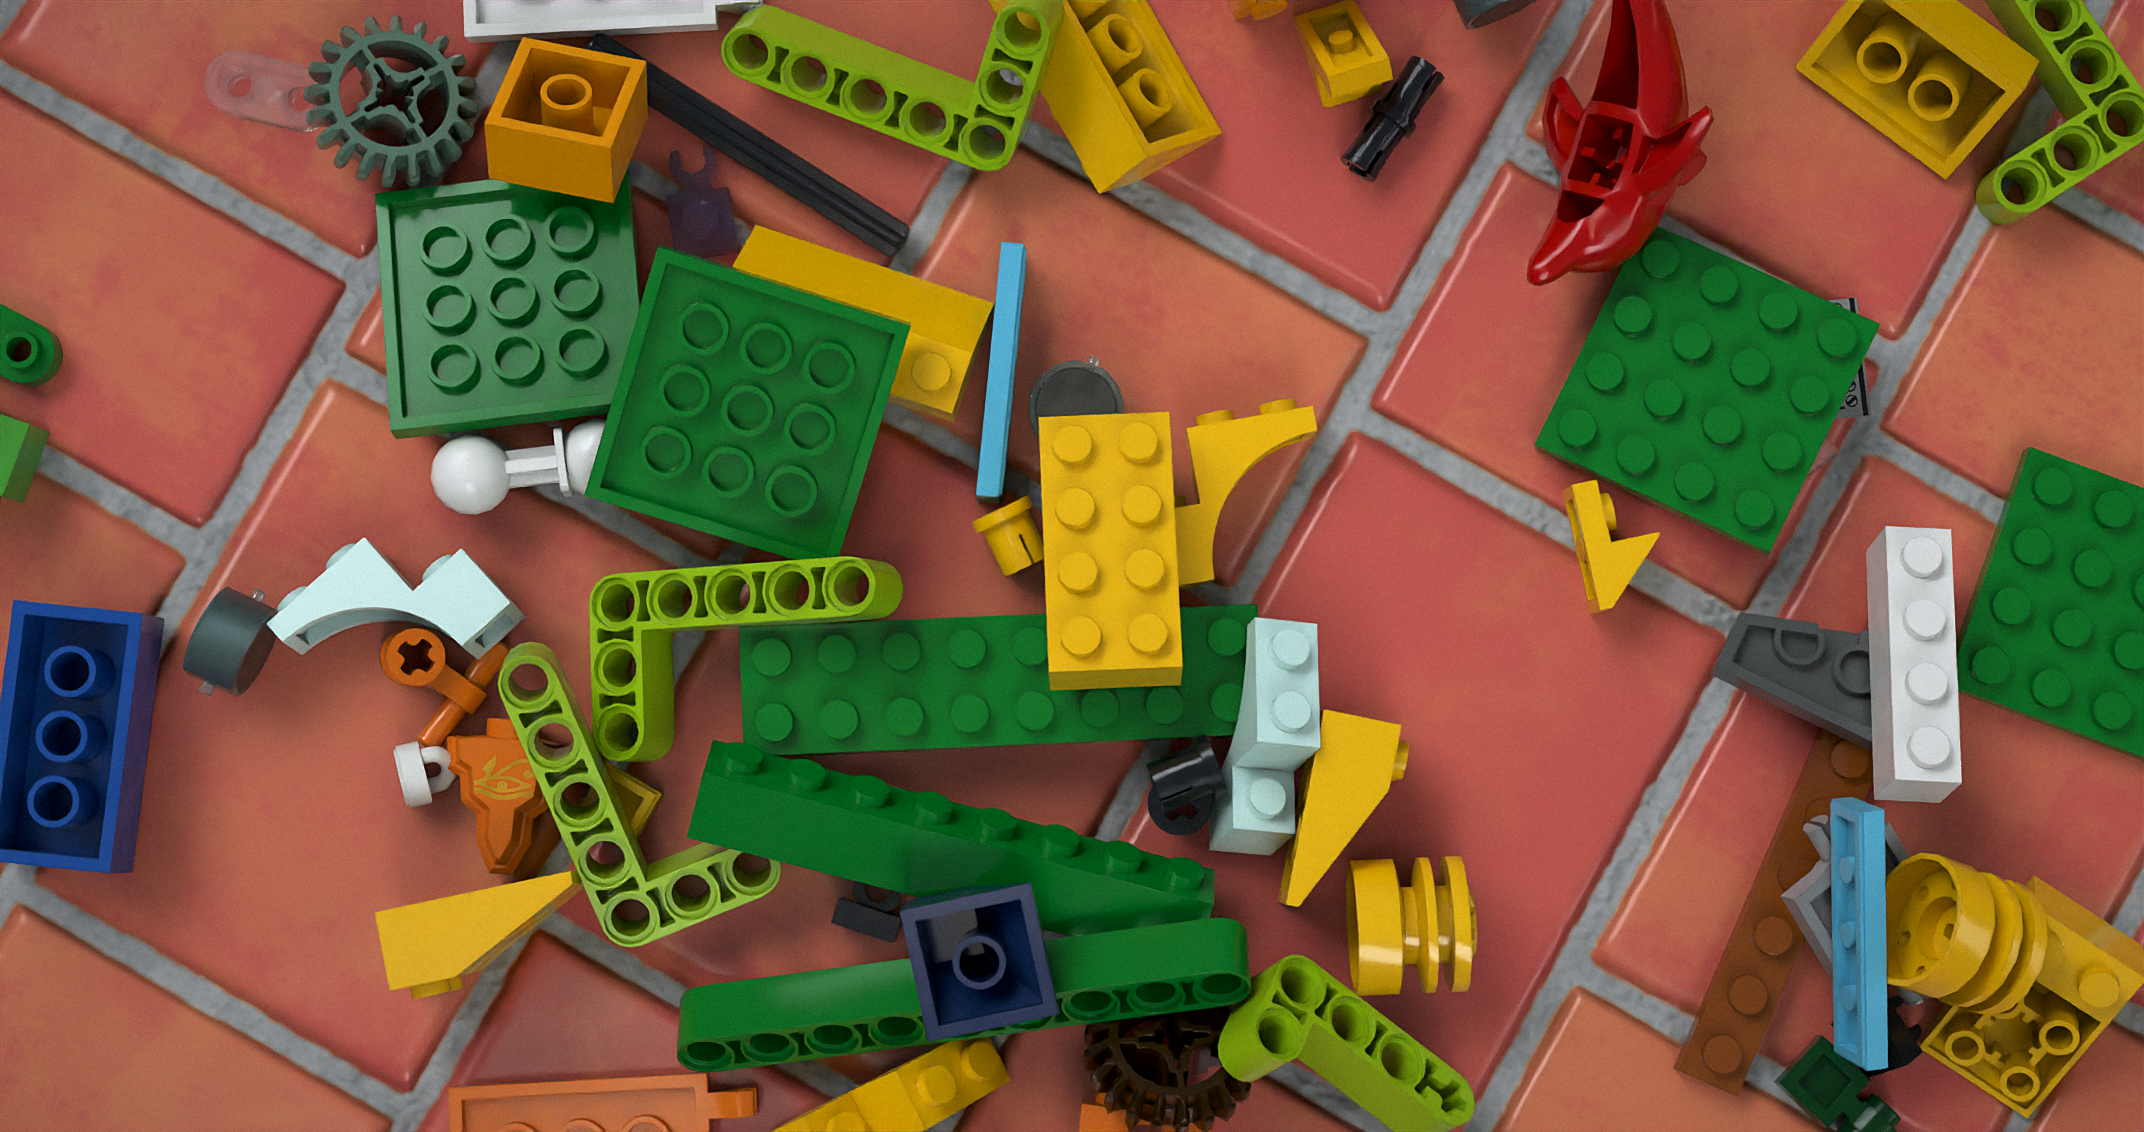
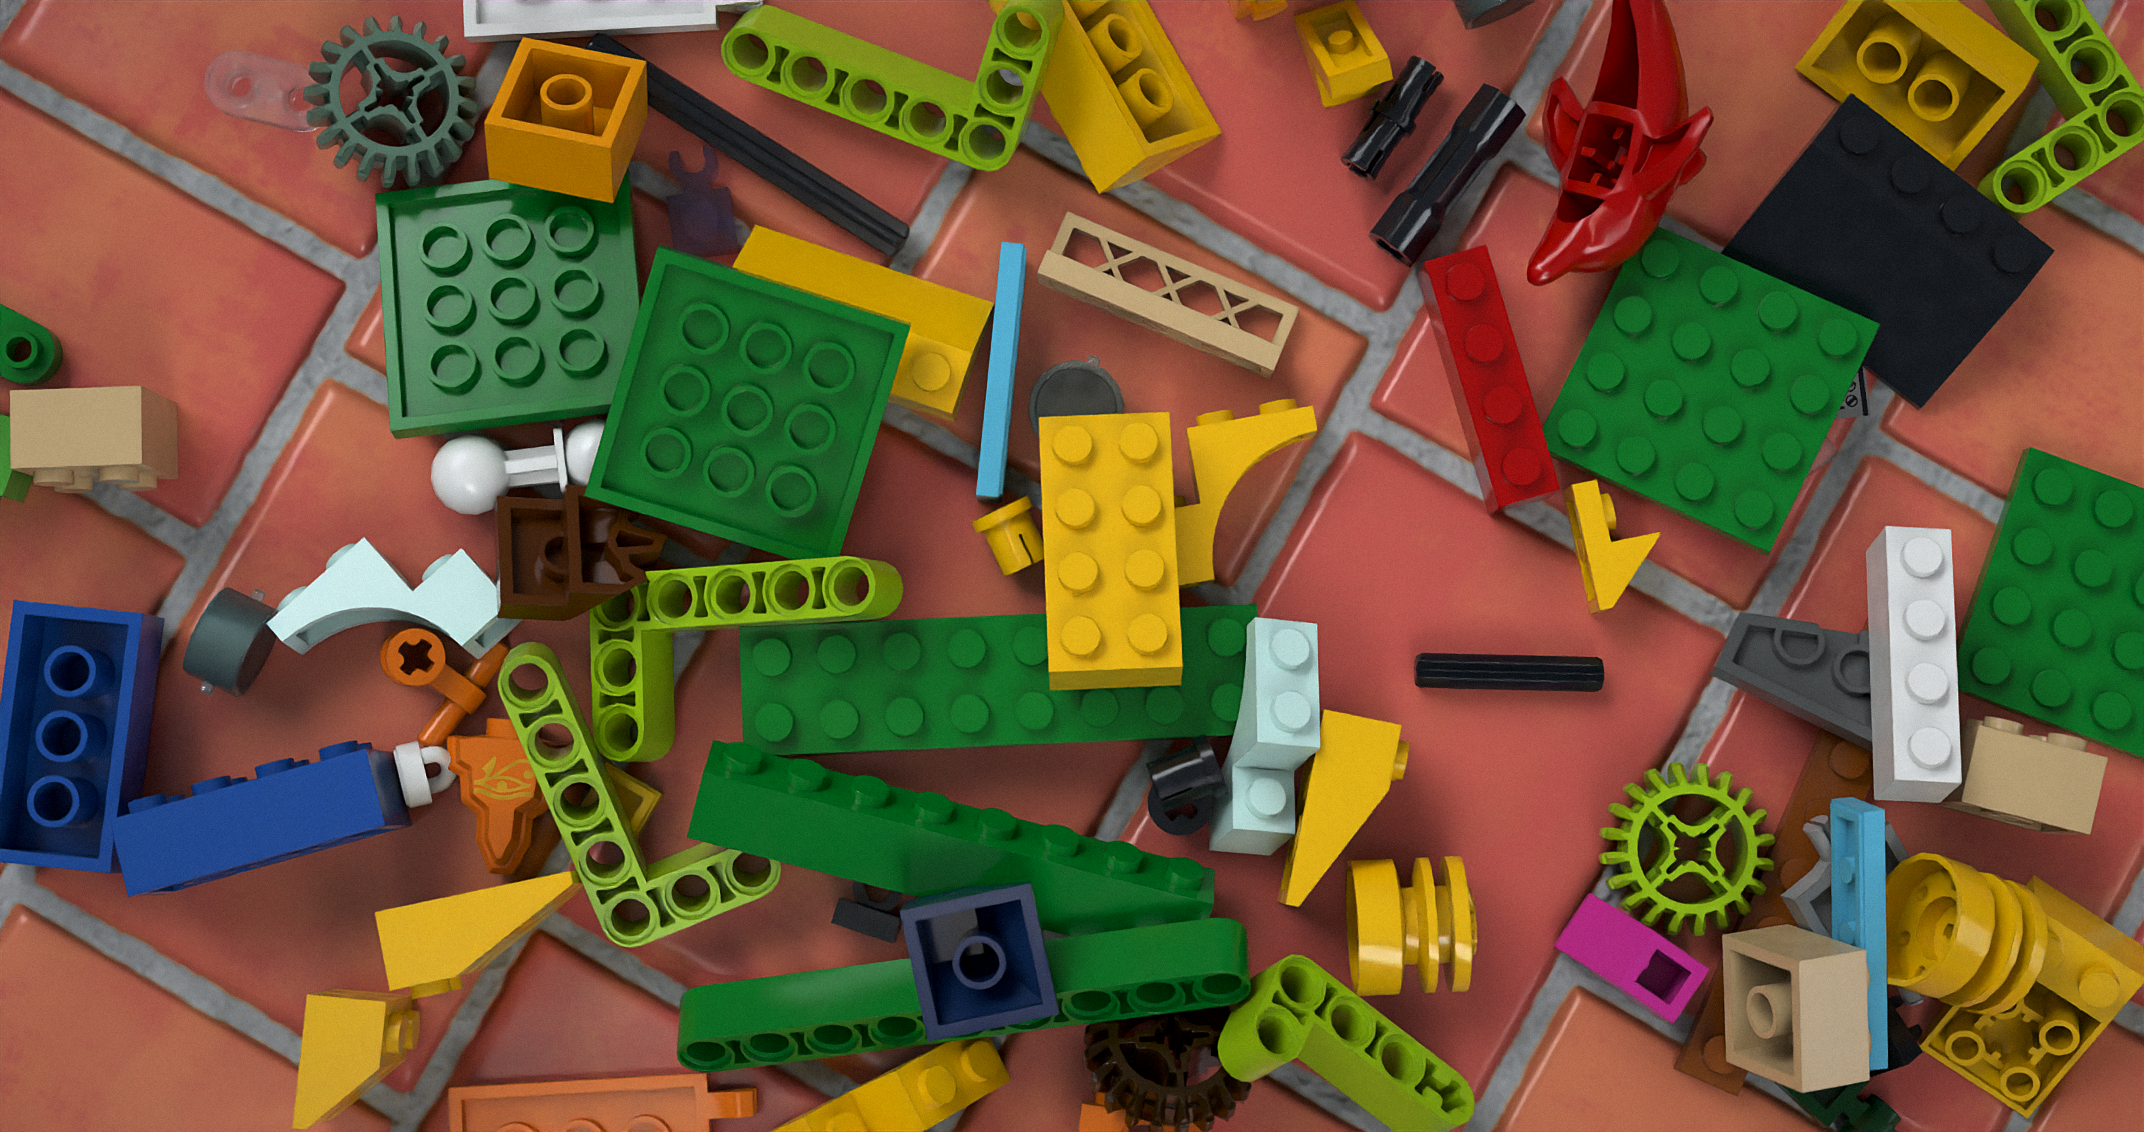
(94, 435): none -> tan brick
(261, 821): none -> blue brick
(348, 1048): none -> yellow slope
(567, 554): none -> reddish brown plate
(1161, 314): none -> tan fence
(1445, 177): none -> black axle
(1487, 379): none -> red brick
(1508, 672): none -> black axle
(1631, 958): none -> dark pink slope
(1709, 871): none -> lime gear
(1796, 1007): none -> tan brick
(1893, 240): none -> black slope
(2027, 780): none -> tan brick

